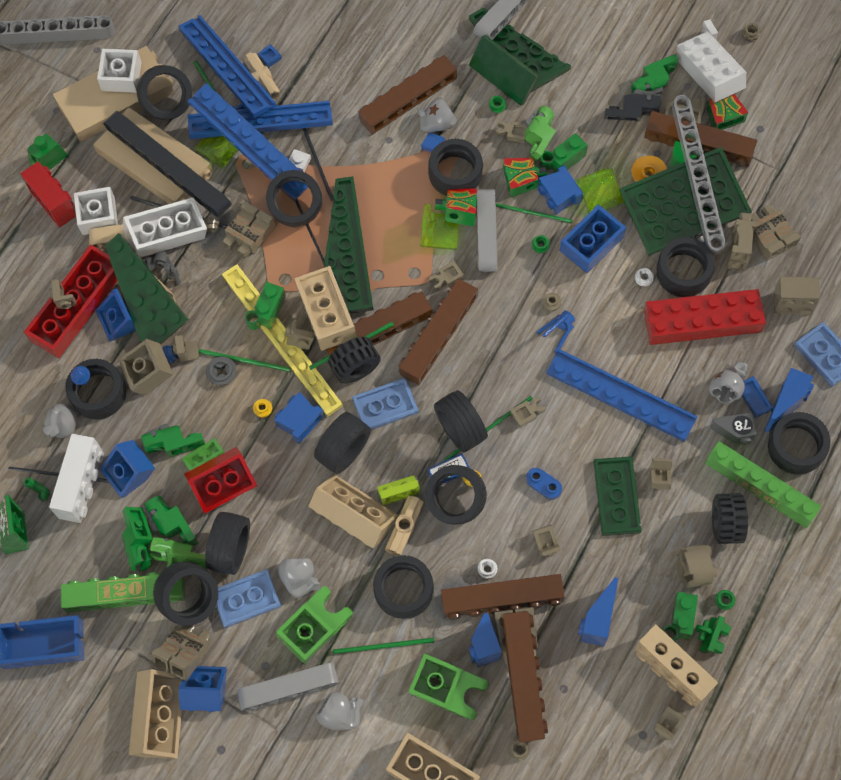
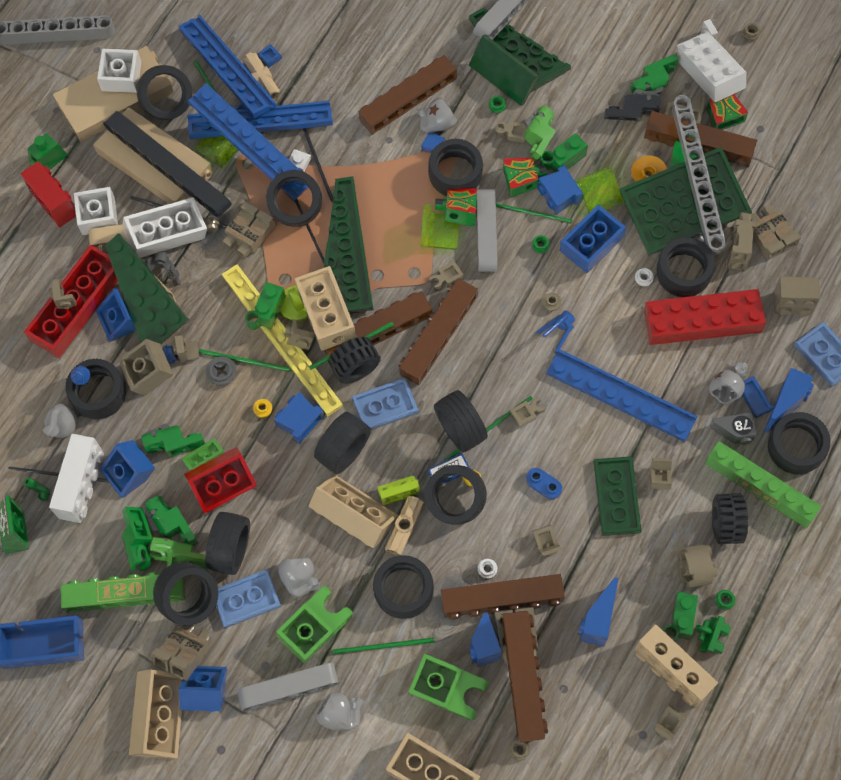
(293, 306): none -> lime tile

